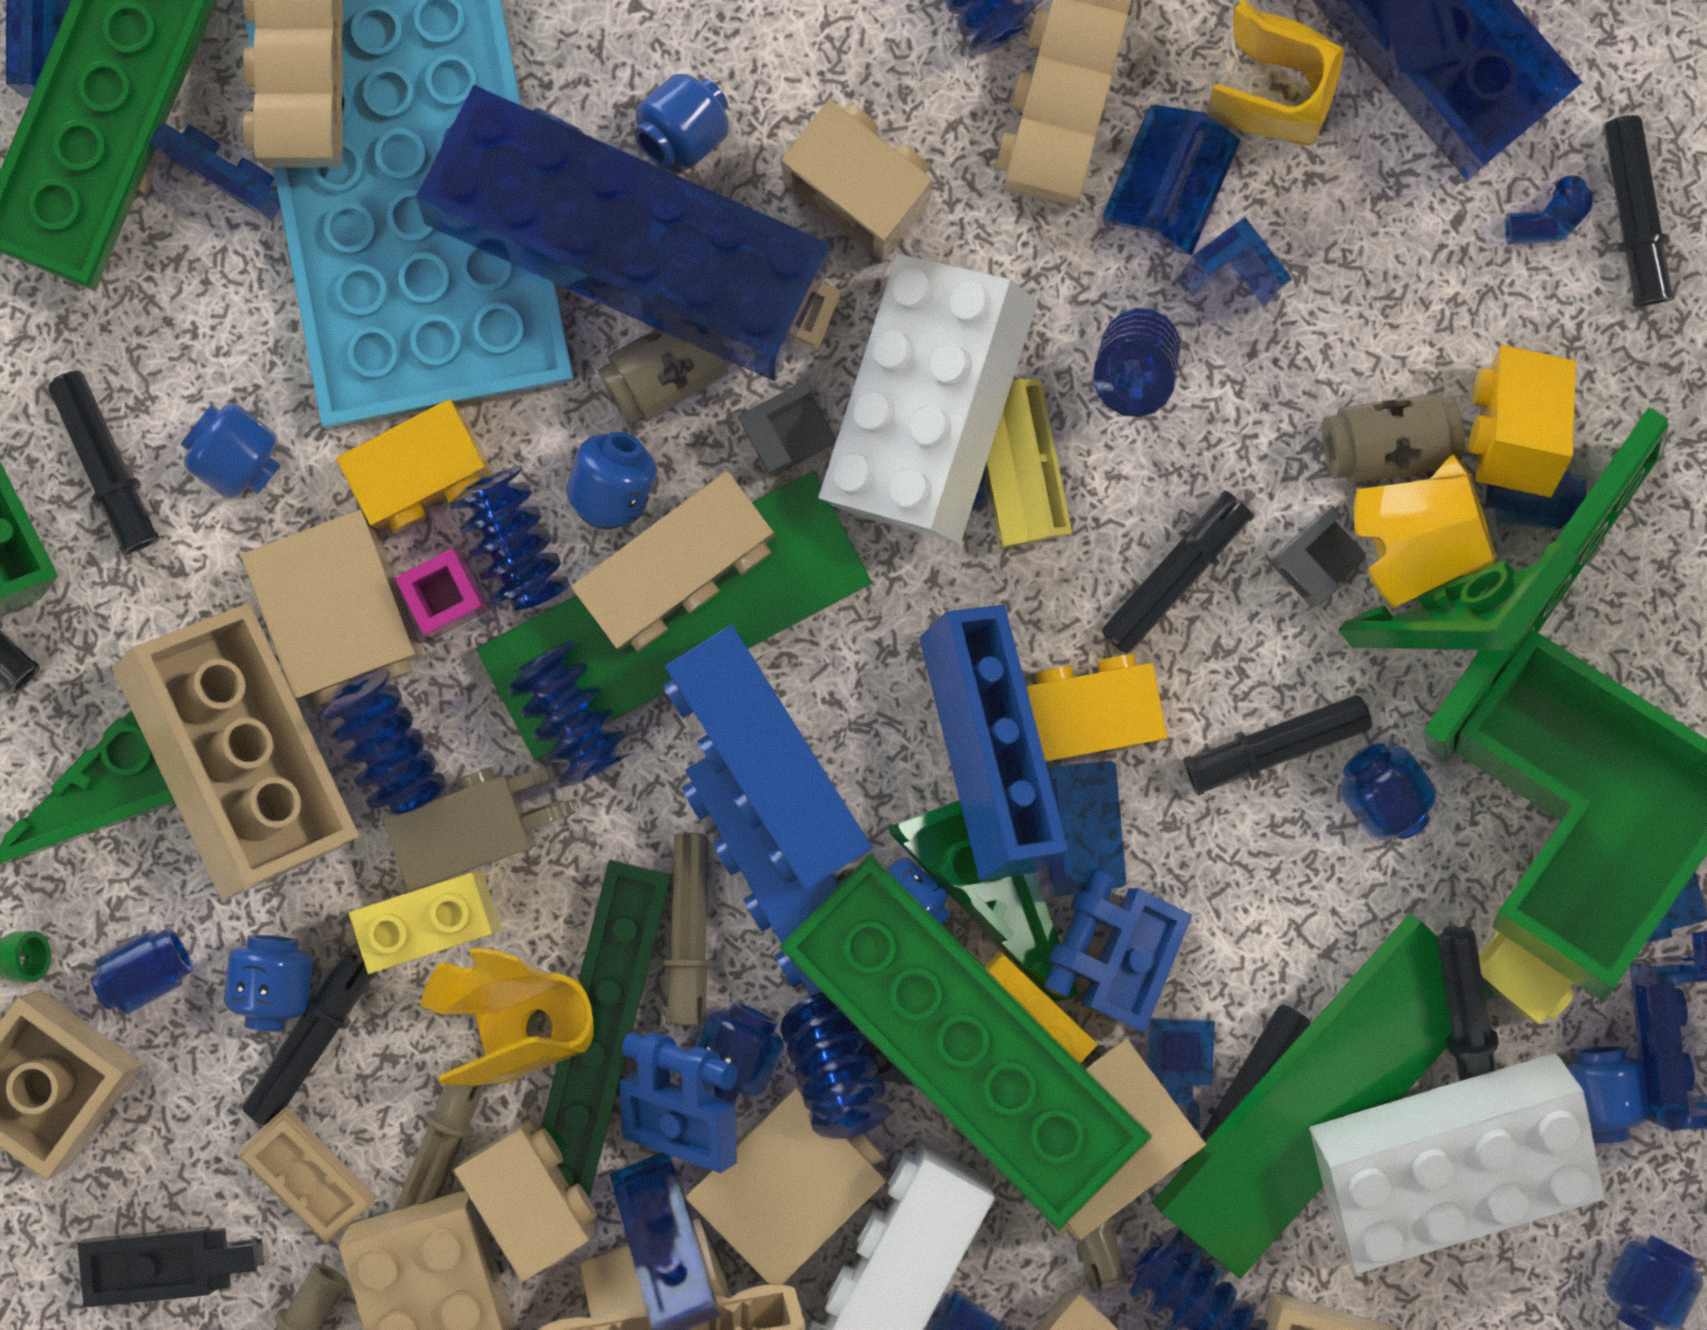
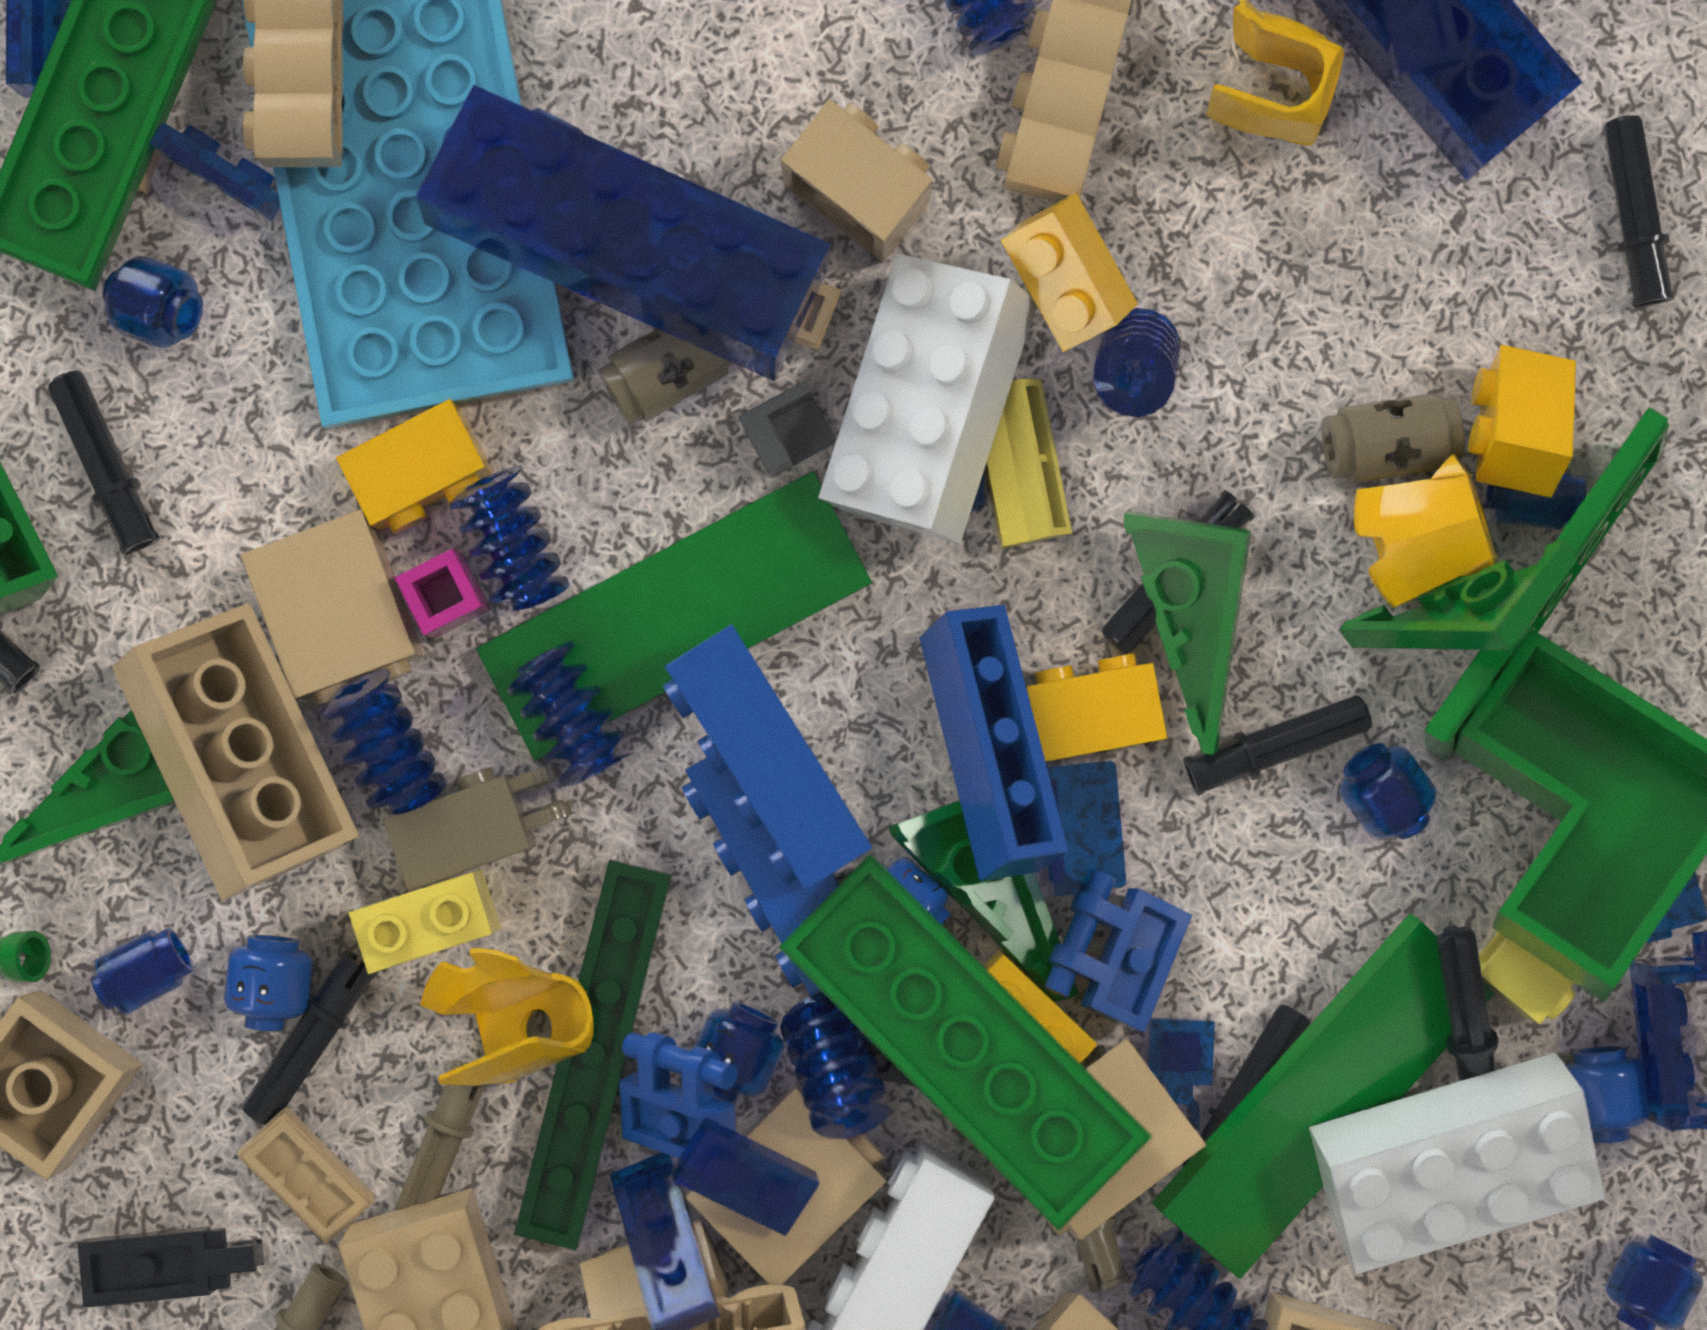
(152, 302): none -> clear blue head
(231, 451): blue head -> none
(527, 1199): tan brick -> none
(611, 480): blue head -> none
(675, 564): tan brick -> none
(681, 121): blue head -> none
(688, 932): dark tan axle -> none
(745, 1176): none -> clear blue plate
(1069, 272): none -> yellow brick
(1172, 176): clear blue panel -> none
(1196, 587): none -> green wing
(1247, 254): clear blue panel -> none
(1318, 558): dark grey panel -> none
(1561, 216): clear blue arm -> none

